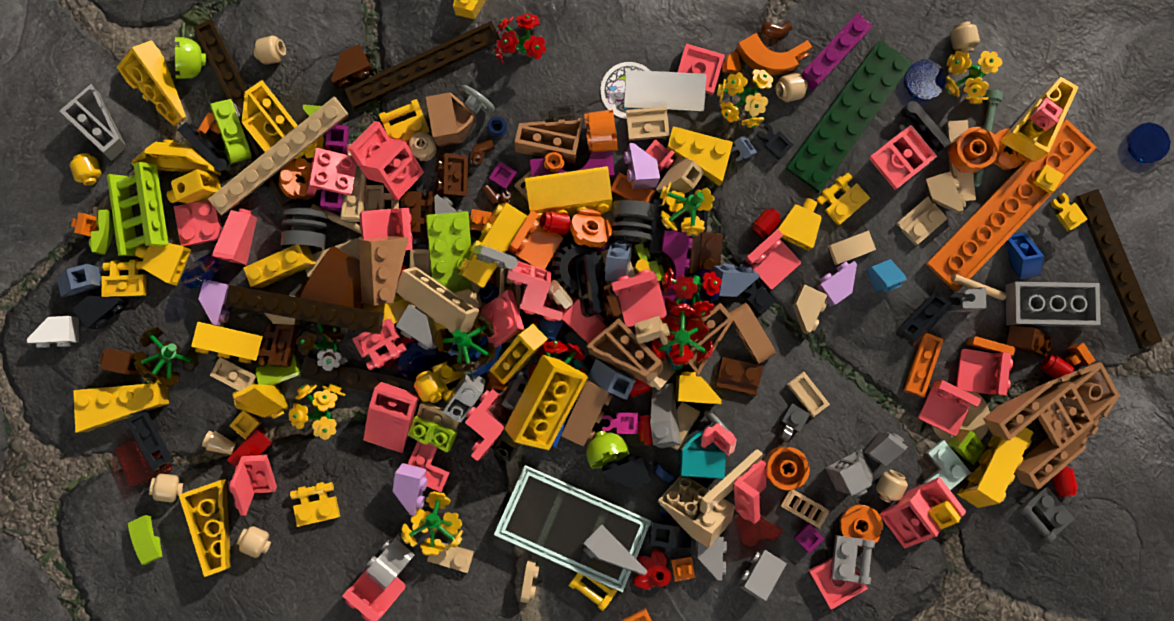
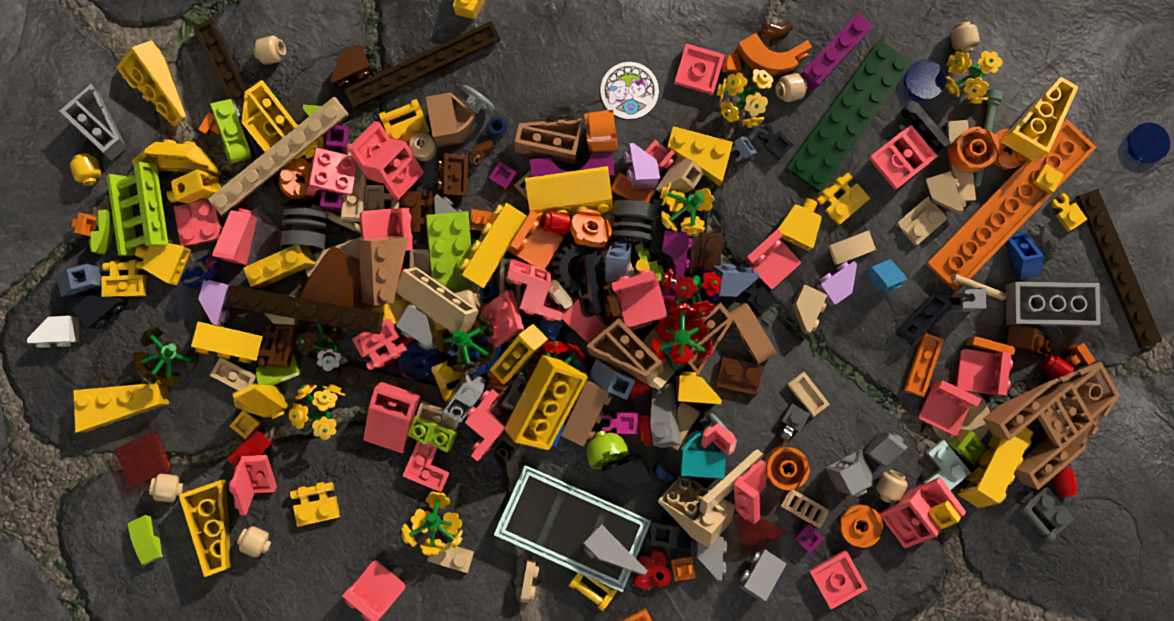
(118, 361): reddish brown brick -> none
(149, 439): black plate -> none
(188, 58): lime cylinder -> none
(205, 147): black plate -> none
(218, 443): tan cone -> none
(389, 563): light grey brick -> none
(409, 487): lavender slope -> none
(429, 386): yellow head -> none
(490, 255): light grey plate -> none
(496, 197): reddish brown arm -> none
(511, 42): red plant -> none
(554, 156): orange plate -> none
(647, 123): tan plate -> none
(651, 329): tan bracket -> none
(665, 89): white sticker -> none
(766, 223): red brick -> none
(845, 559): light grey plate -> none
(1046, 114): coral bracket -> none

